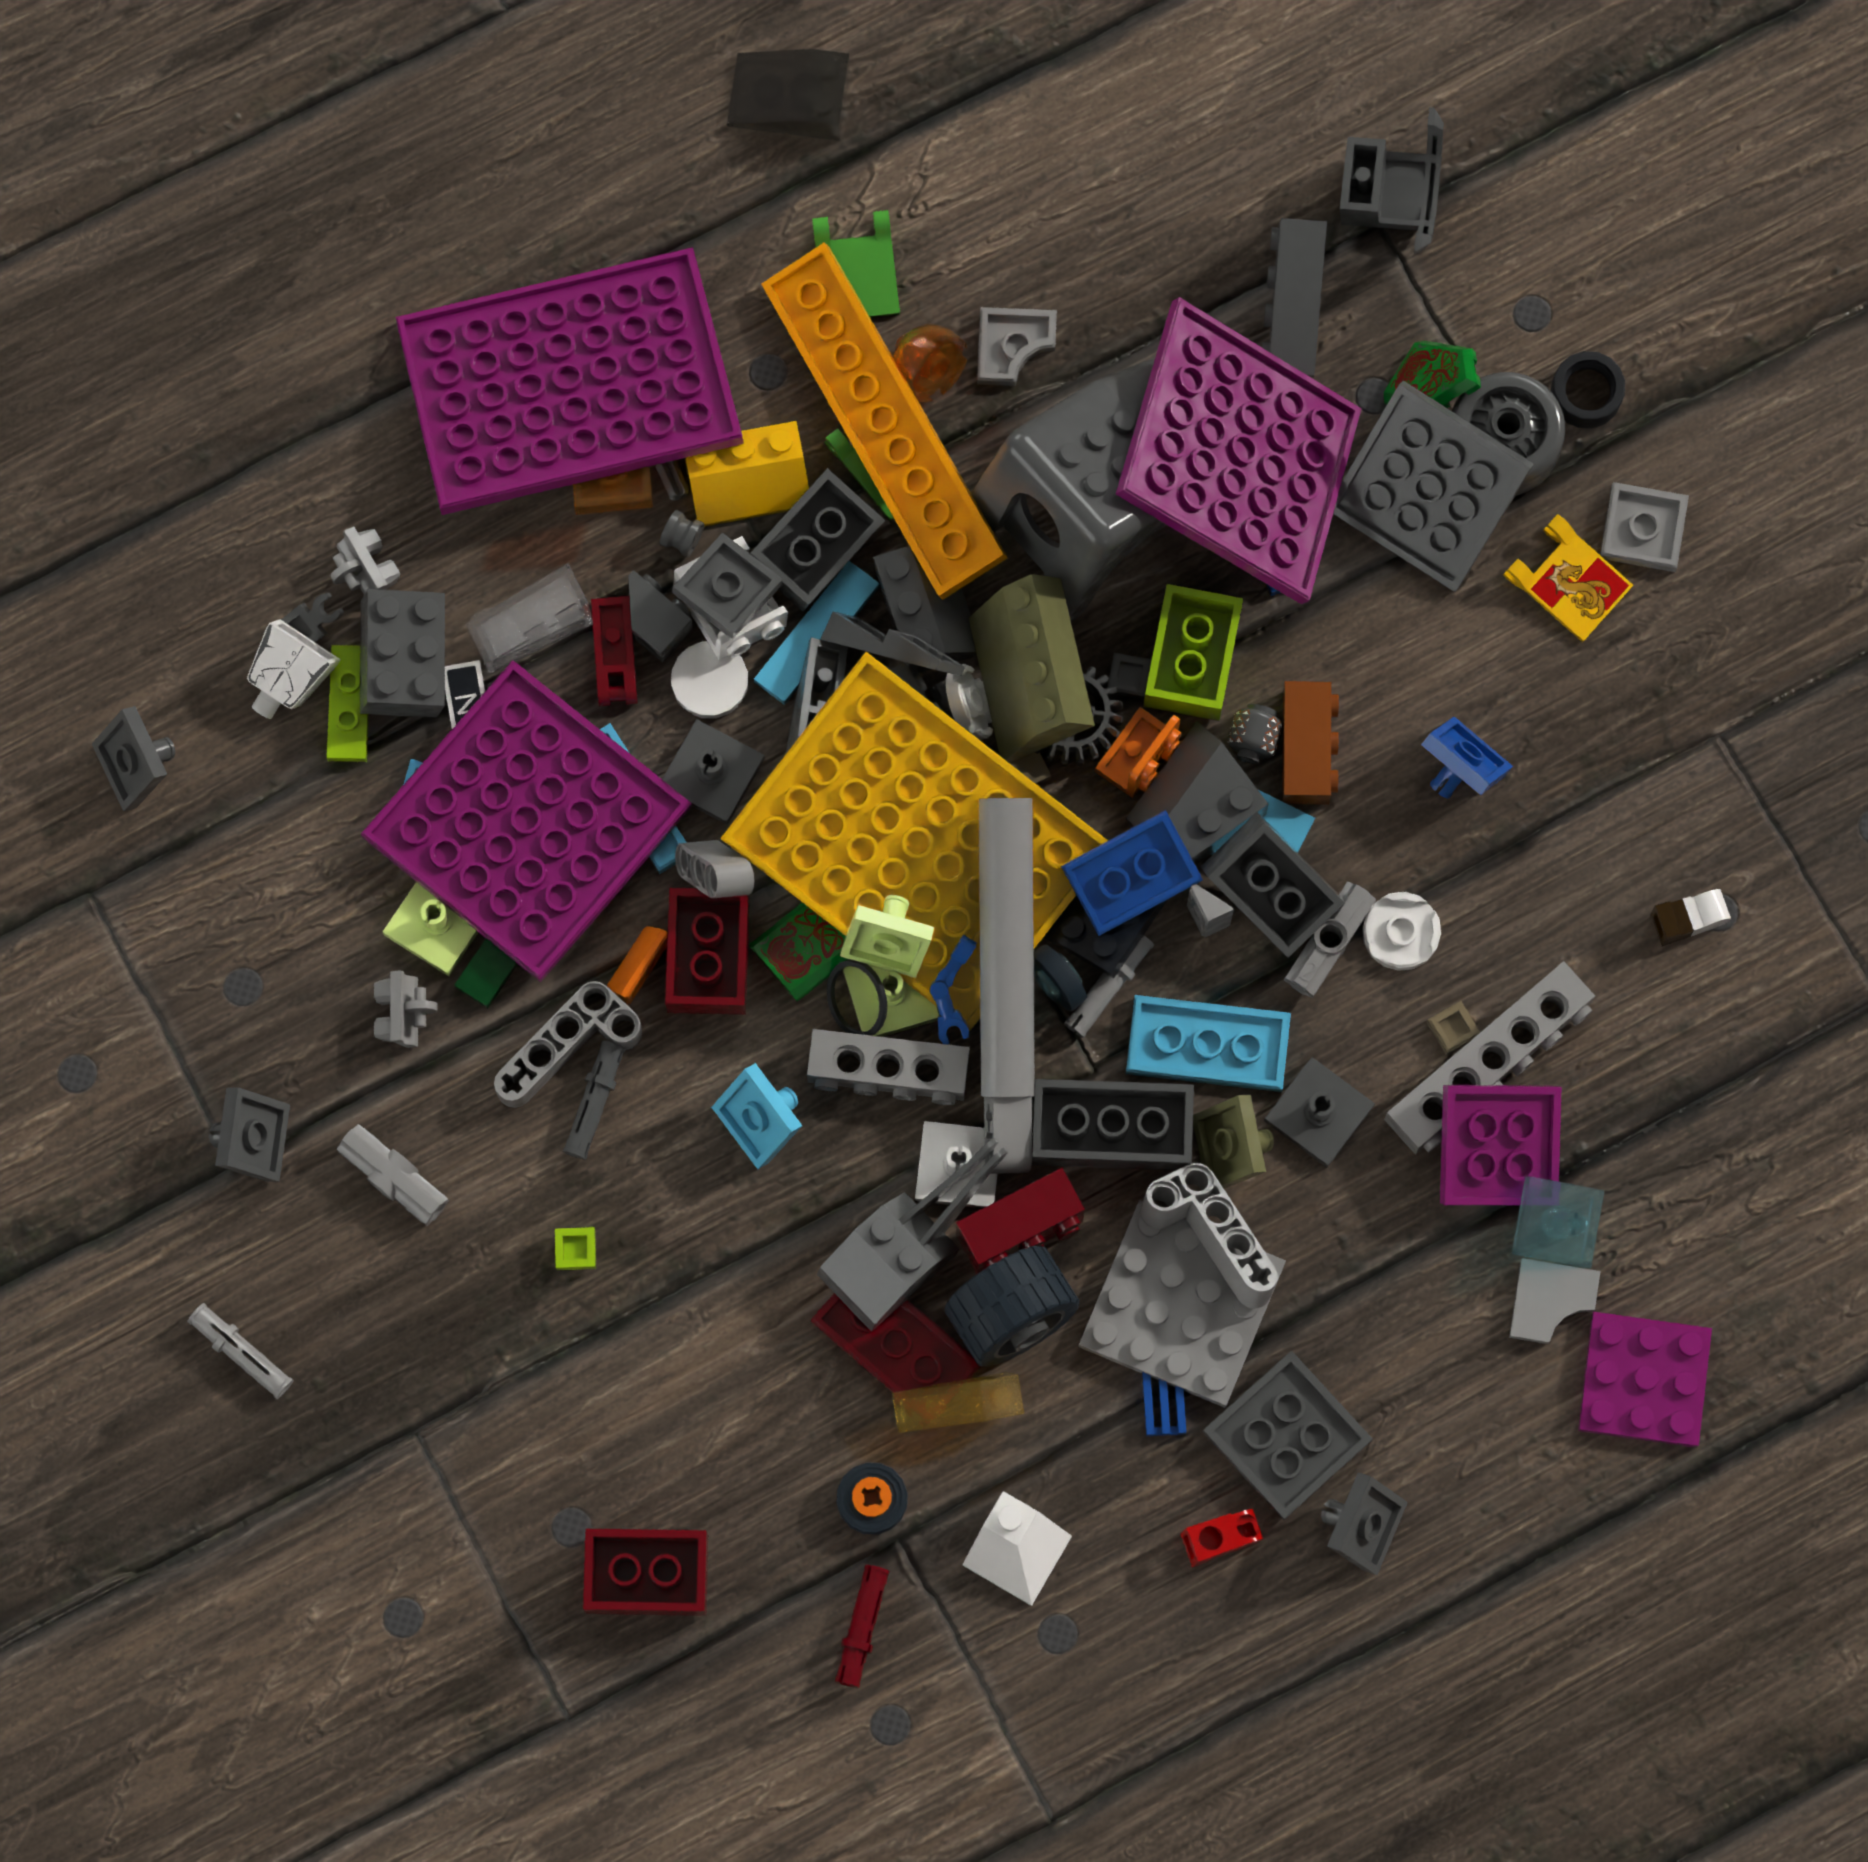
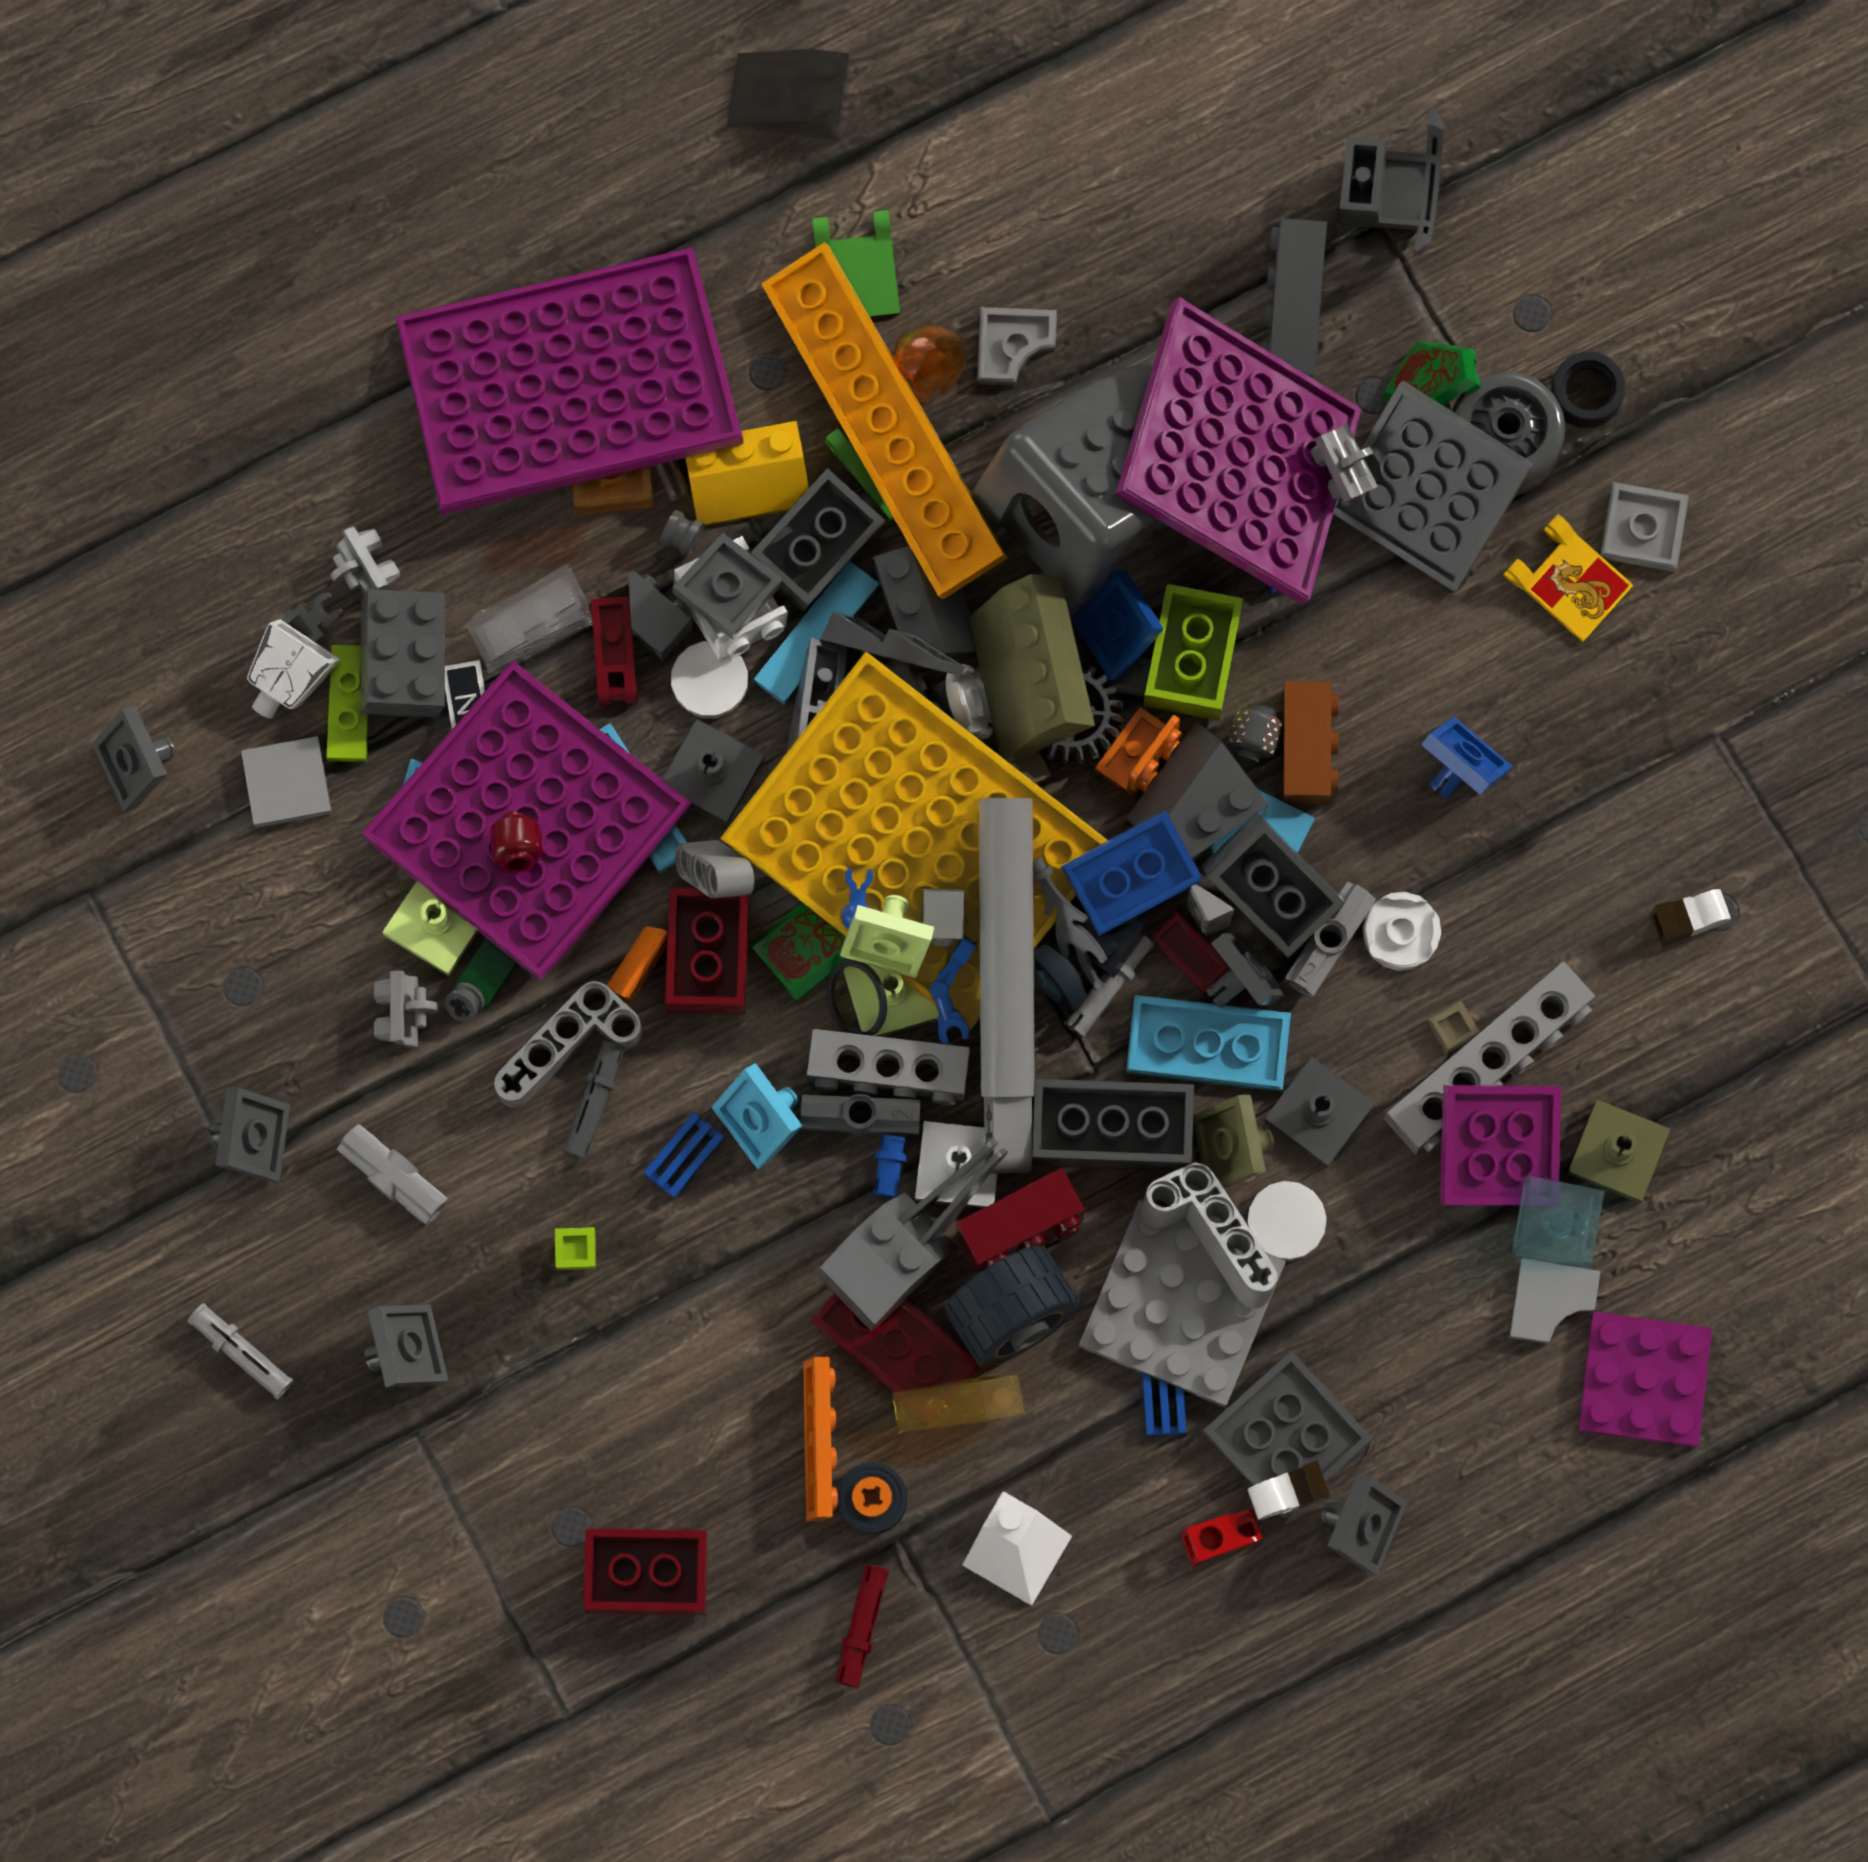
(286, 782): none -> light grey tile
(406, 1346): none -> dark grey tile
(473, 1003): none -> dark grey bush
(516, 842): none -> dark red head
(704, 1129): none -> blue tile
(818, 1424): none -> orange plate
(857, 896): none -> blue arm
(887, 1116): none -> dark grey piece
(889, 1165): none -> blue pin
(944, 912): none -> light grey brick
(1066, 927): none -> dark grey piece
(1117, 625): none -> blue tile
(1189, 952): none -> dark red tile
(1246, 972): none -> dark grey tile
(1287, 1220): none -> white tile
(1289, 1491): none -> leg
(1345, 462): none -> light grey hips
(1618, 1151): none -> olive tile

